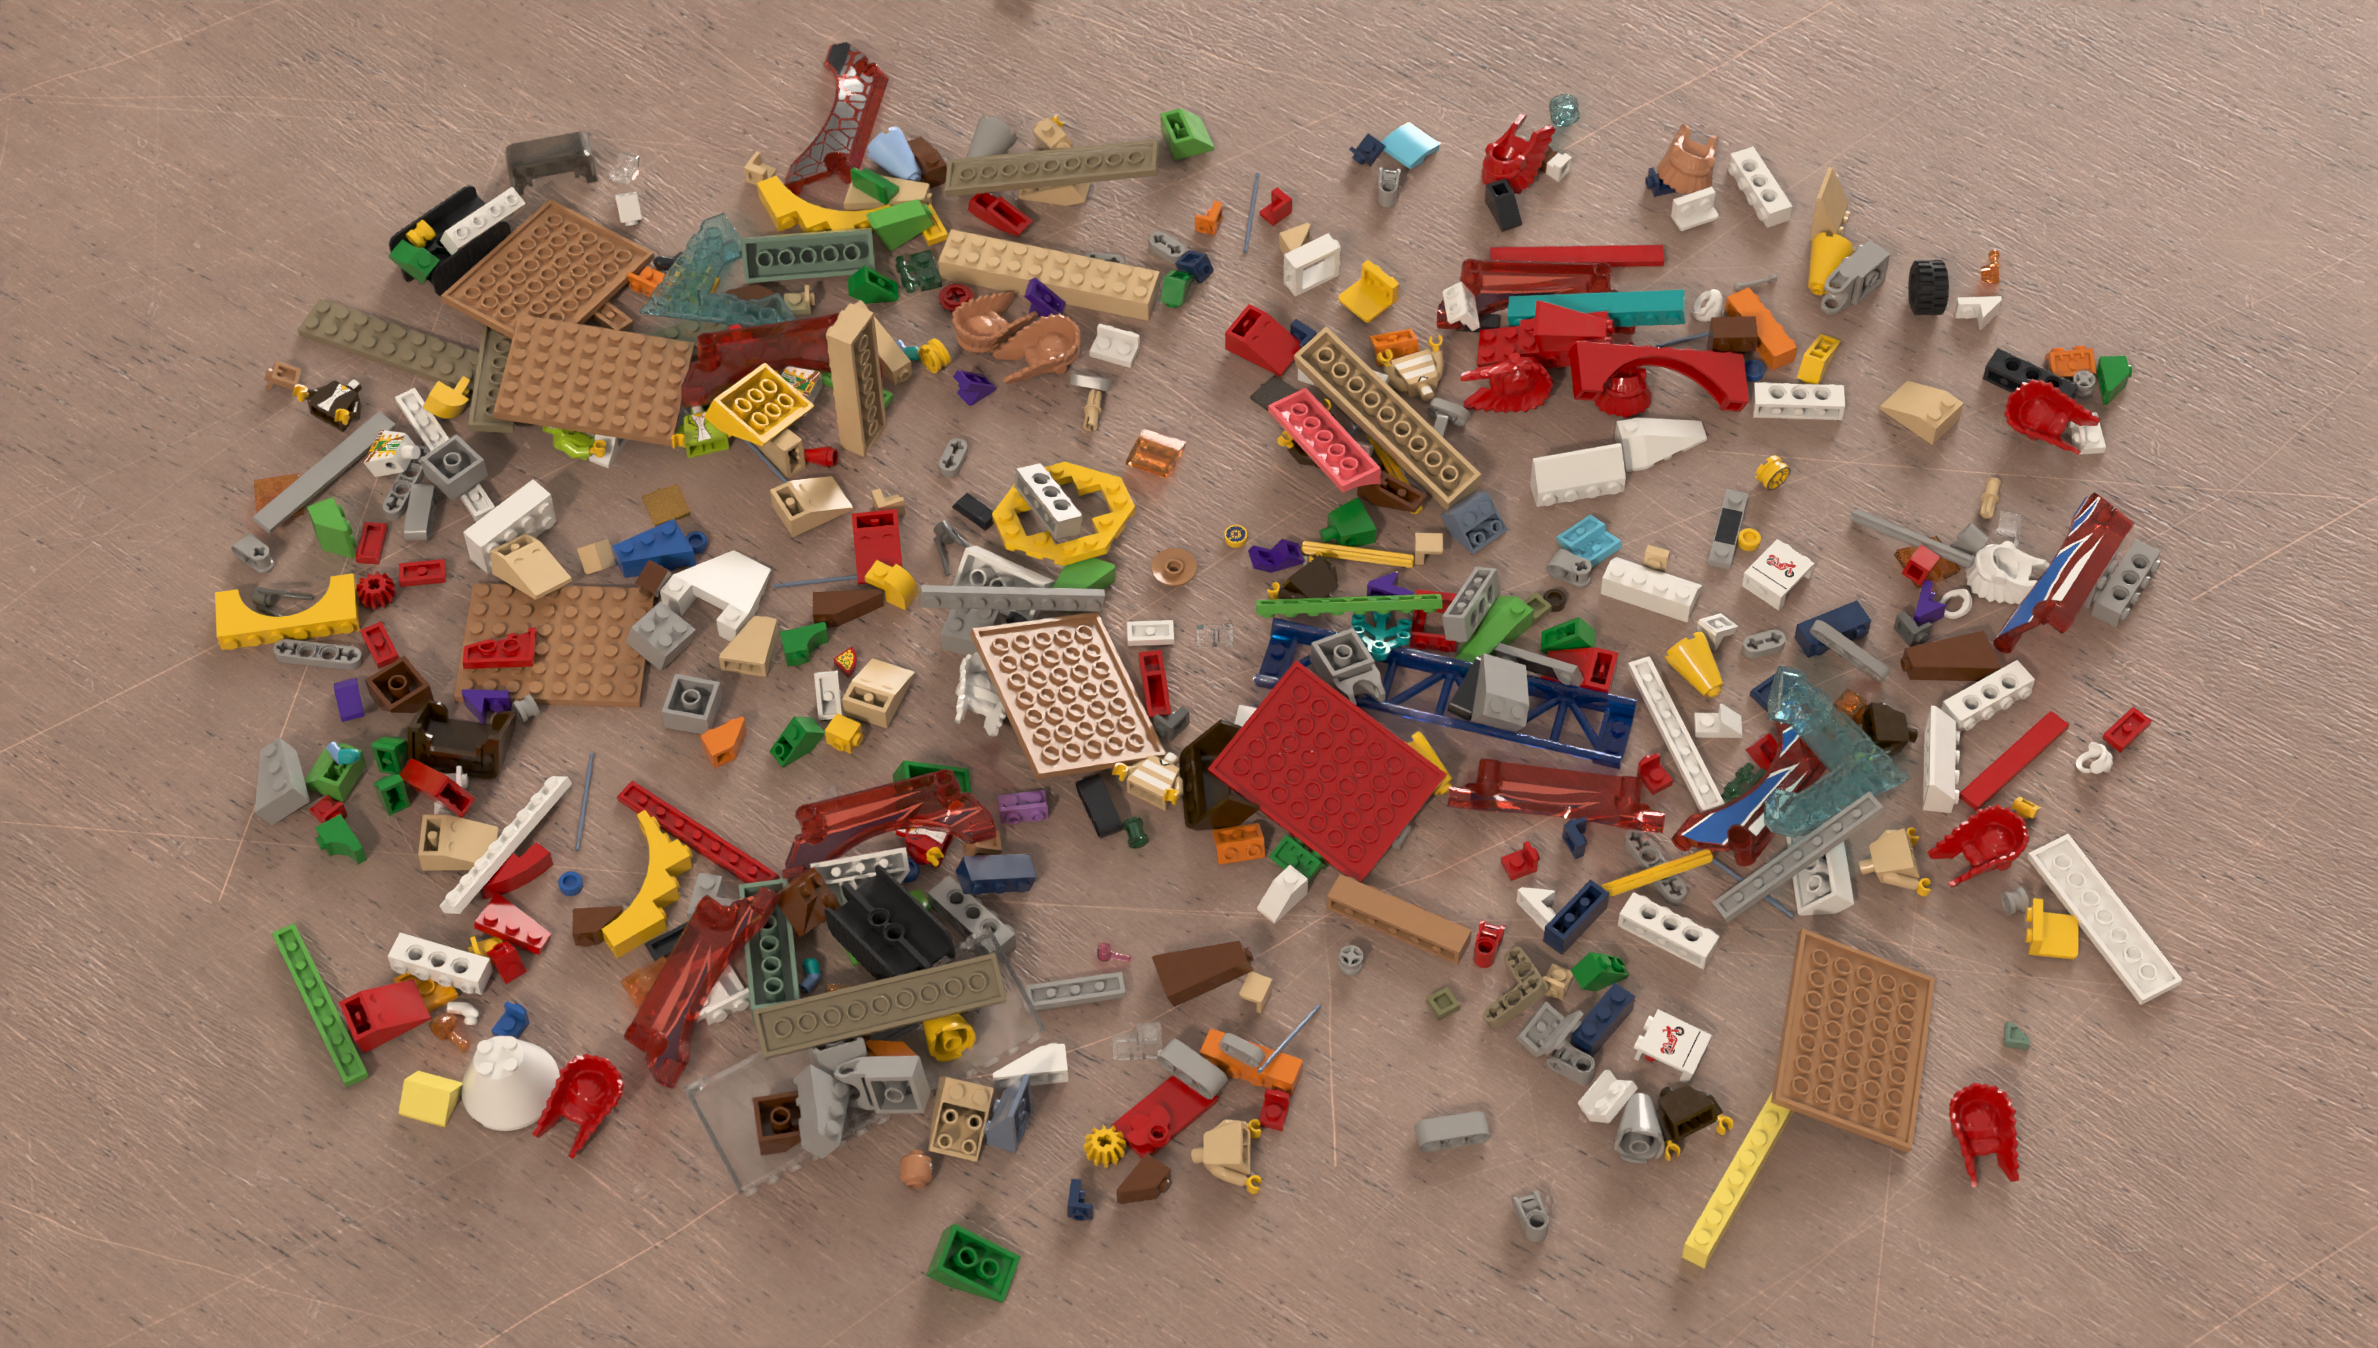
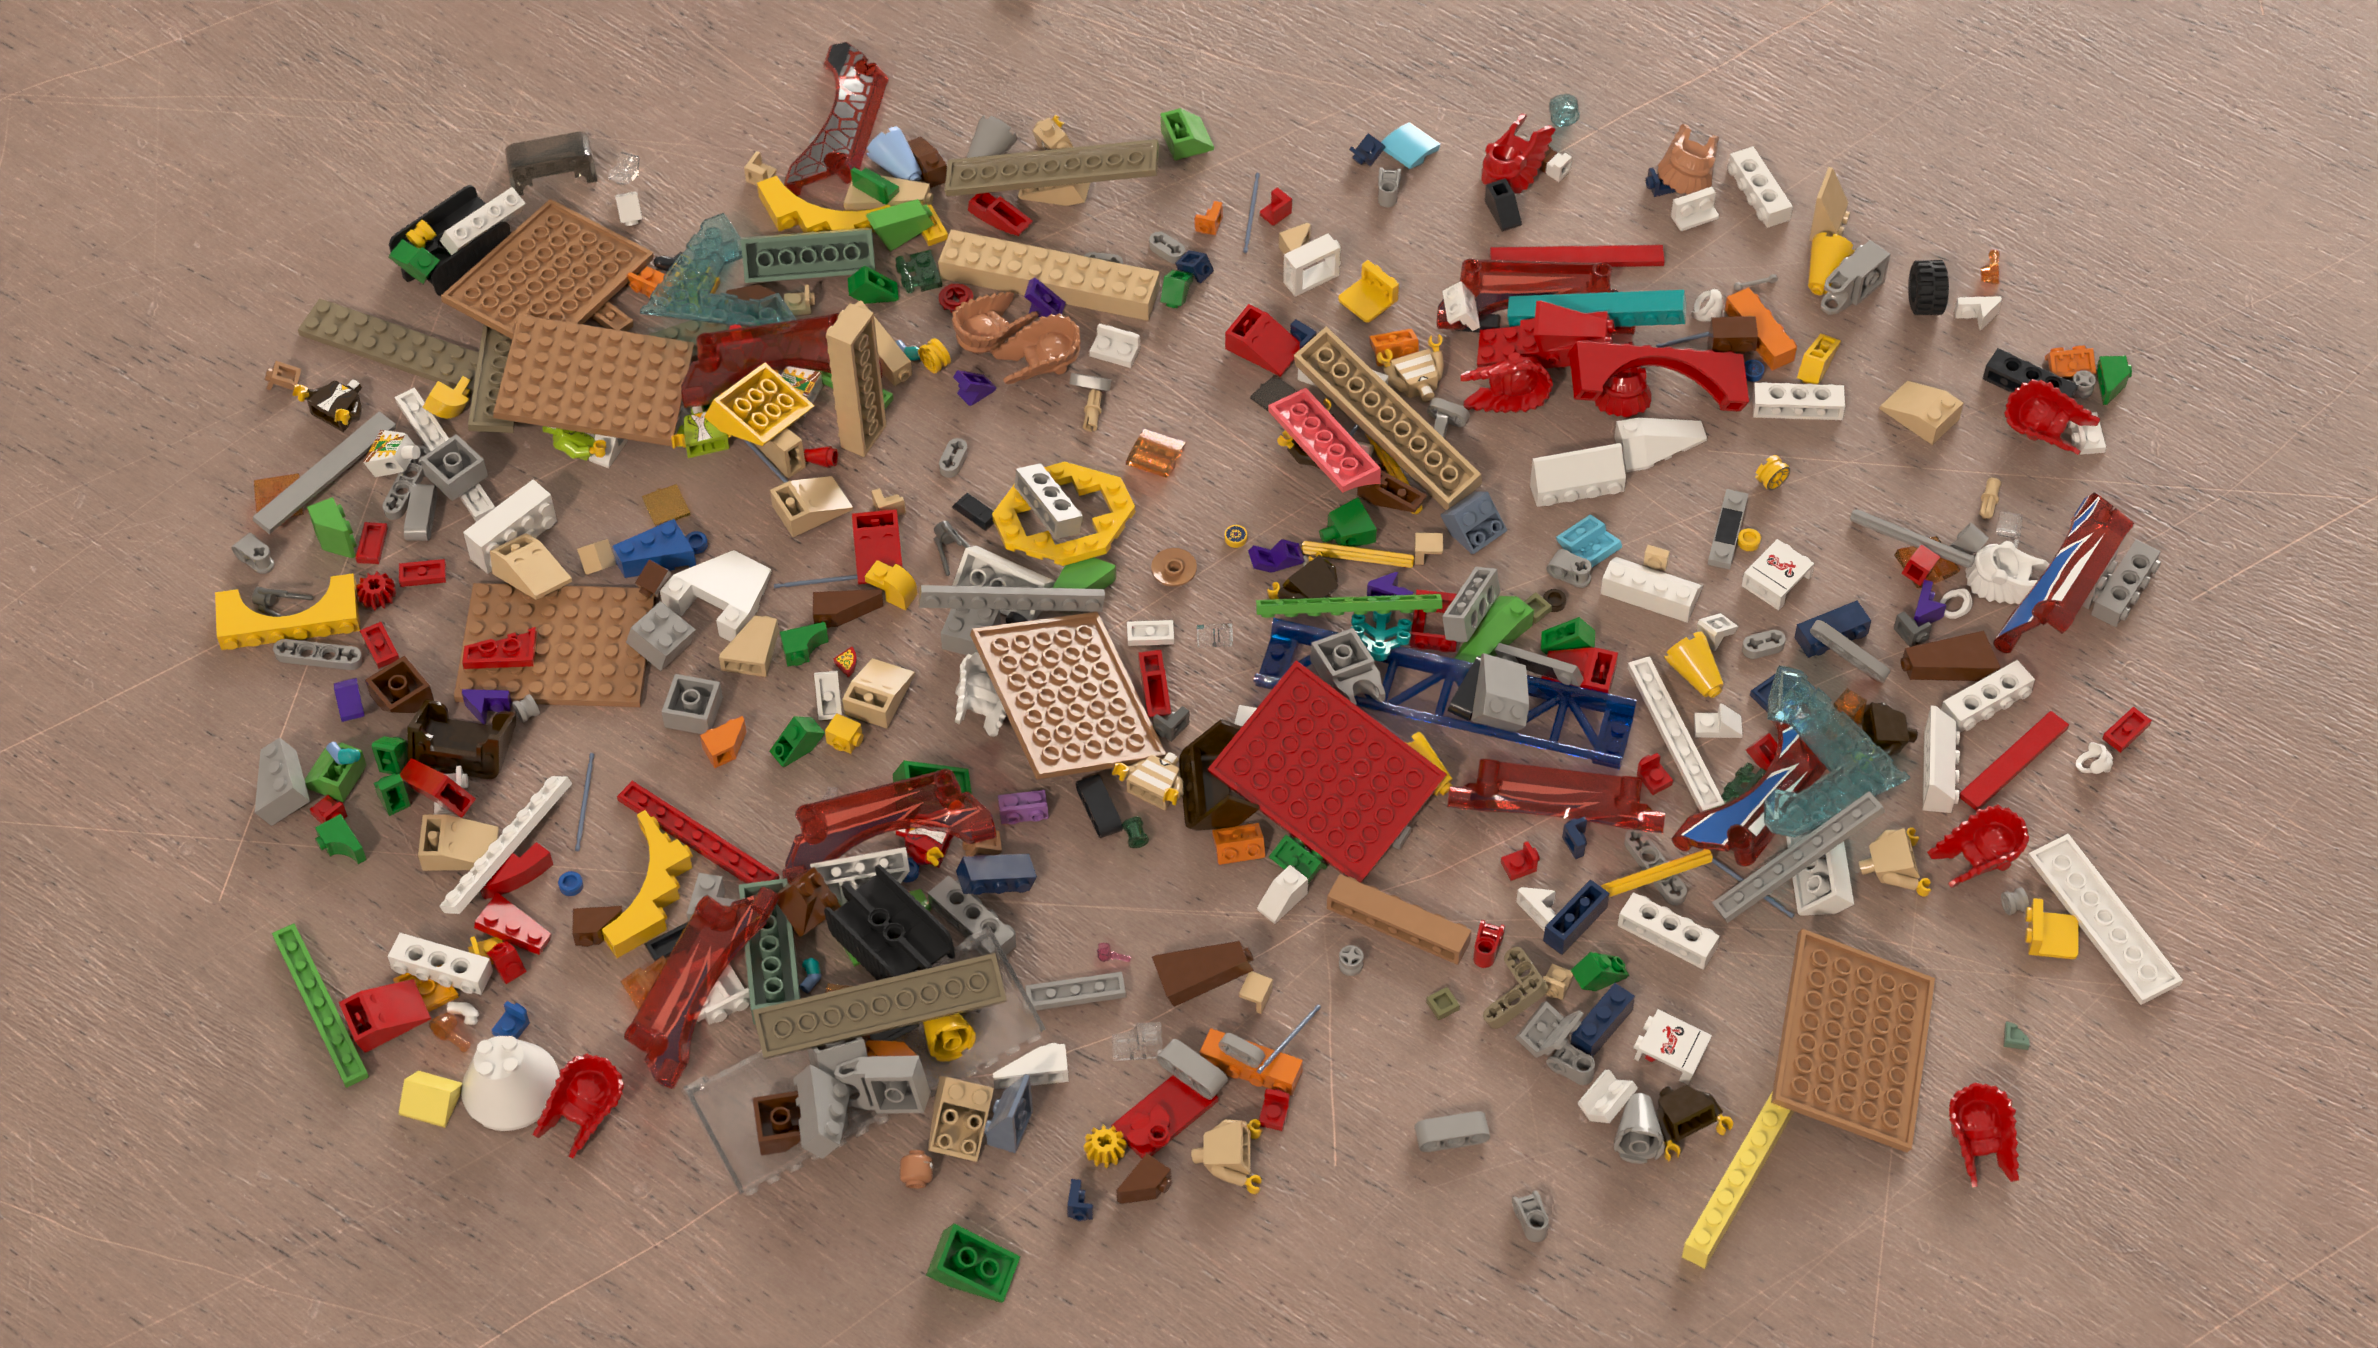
(2025, 808): yellow plate -> none

